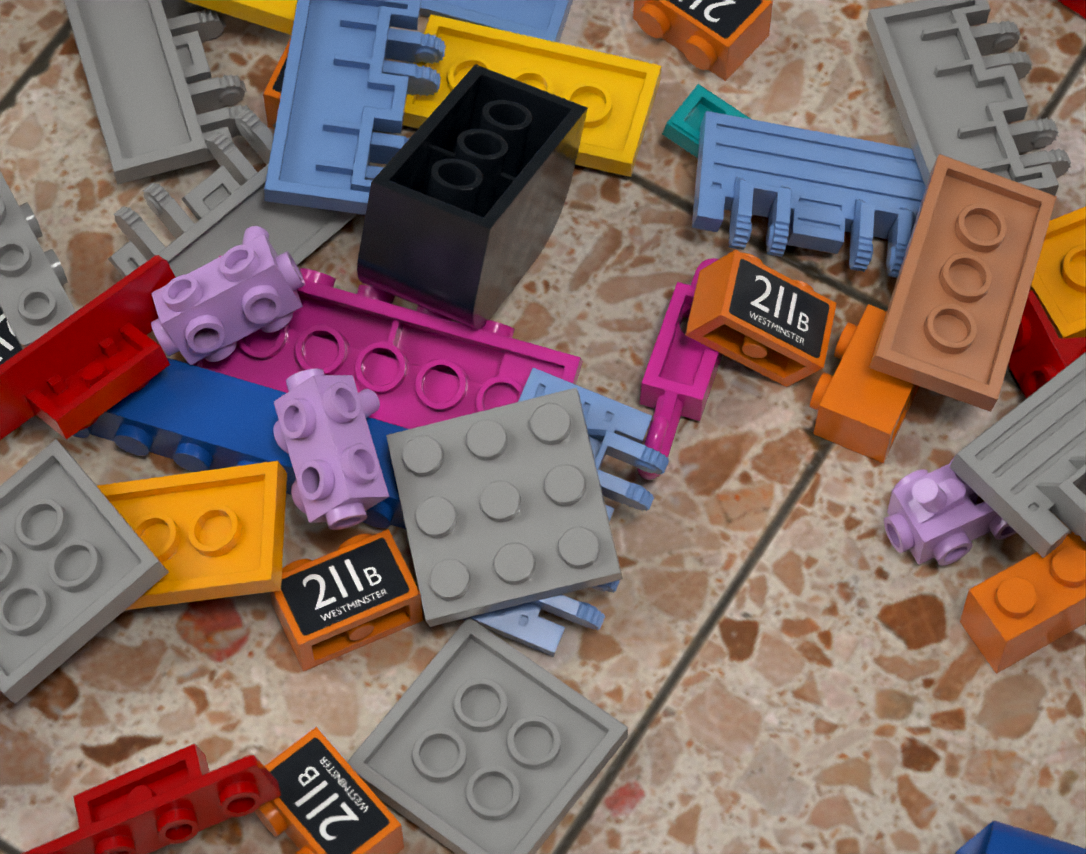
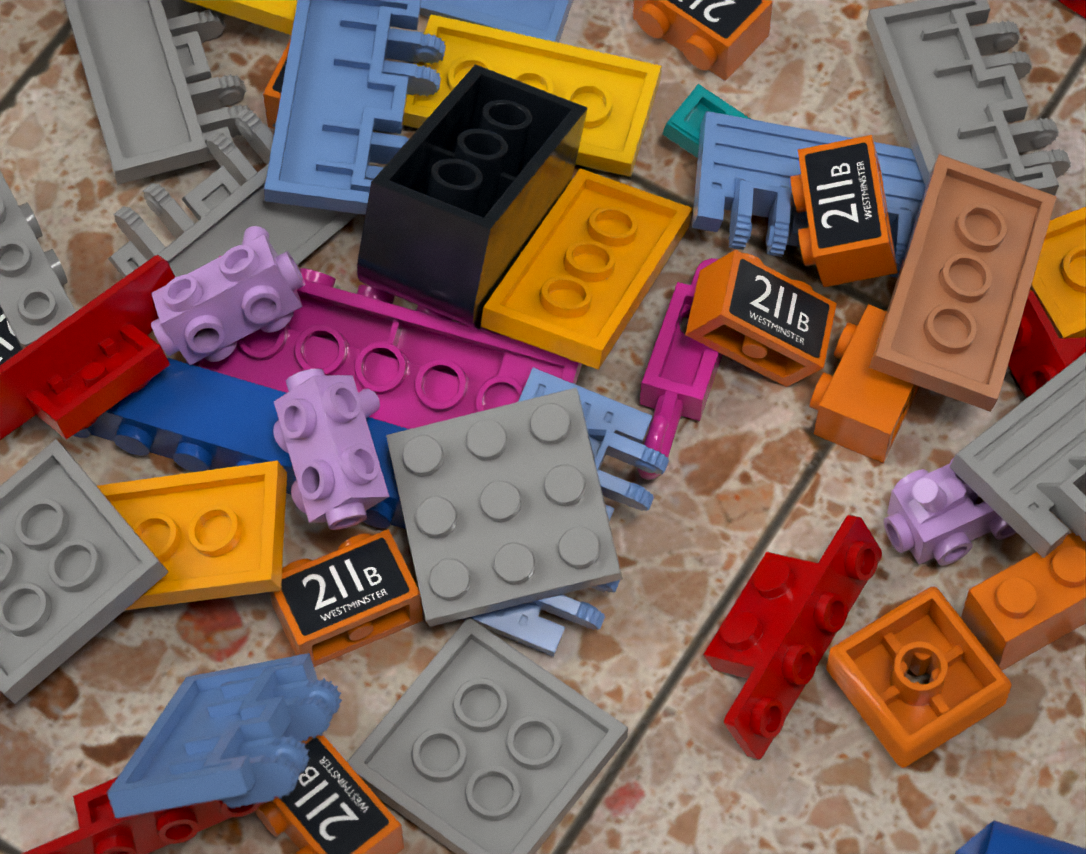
(229, 738): none -> medium blue hinge
(587, 268): none -> light orange plate
(785, 628): none -> red bracket
(845, 212): none -> brick
(925, 638): none -> orange brick

